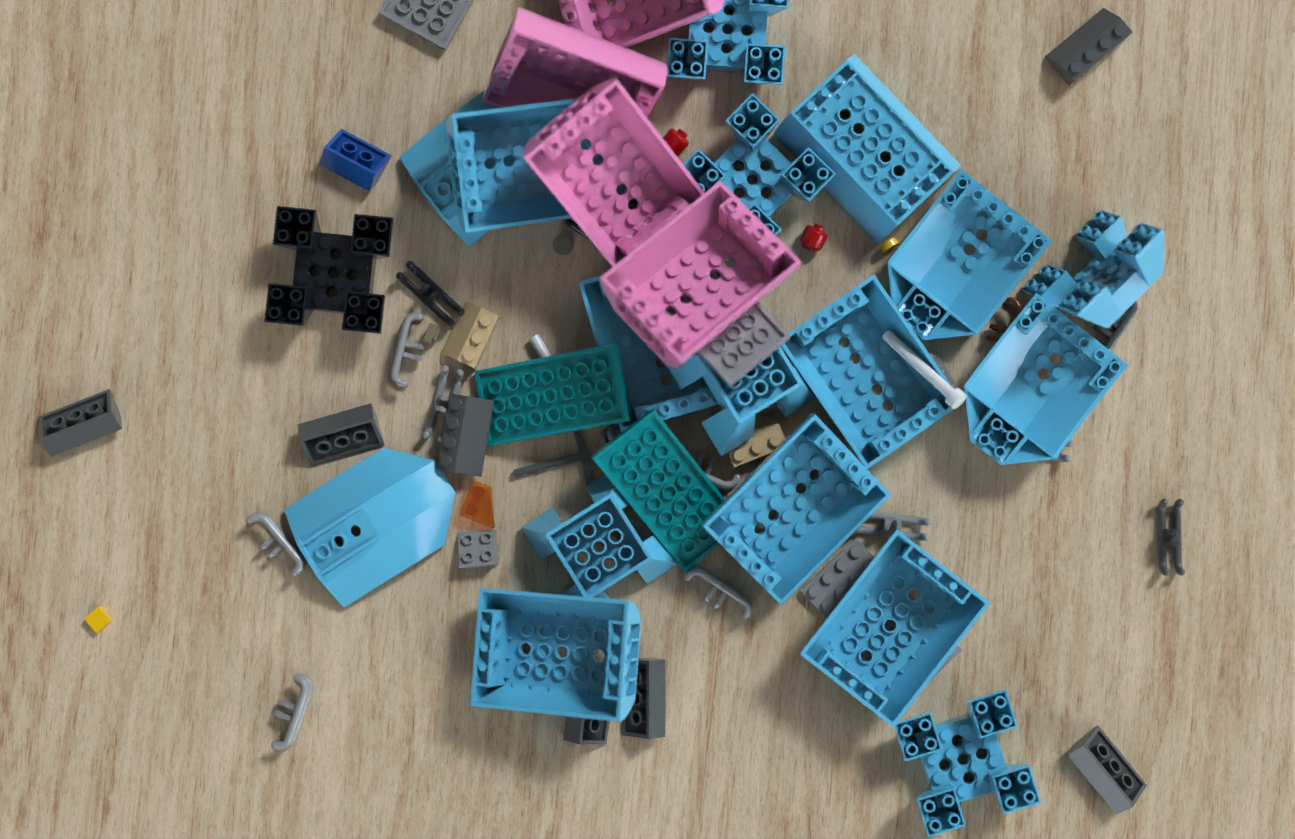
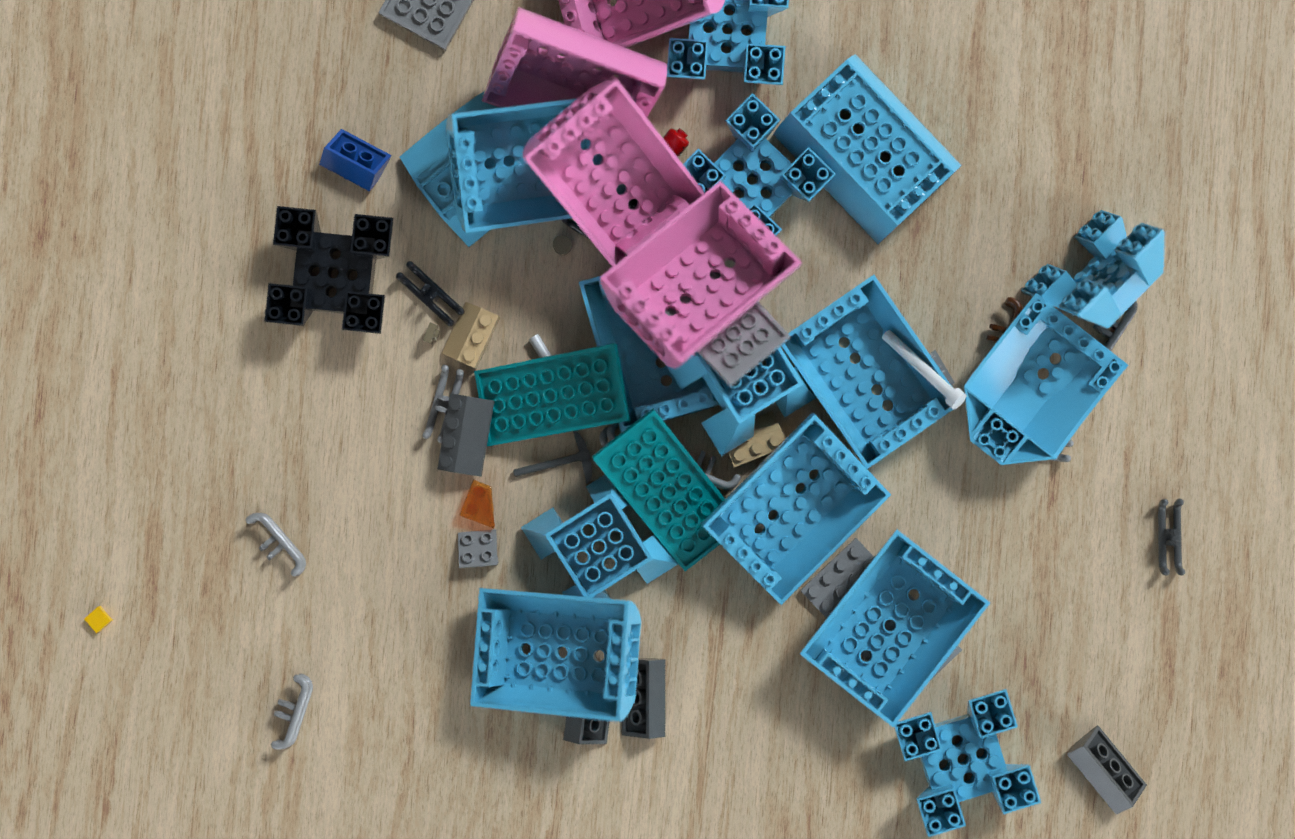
(79, 423): dark grey slope -> none
(340, 434): dark grey slope -> none
(395, 502): medium azure wedge -> none
(402, 342): light grey piece -> none
(726, 589): light grey piece -> none
(813, 238): red head -> none
(889, 245): yellow tile -> none
(891, 522): light grey piece -> none
(953, 292): medium azure wedge -> none
(1088, 45): dark grey slope -> none

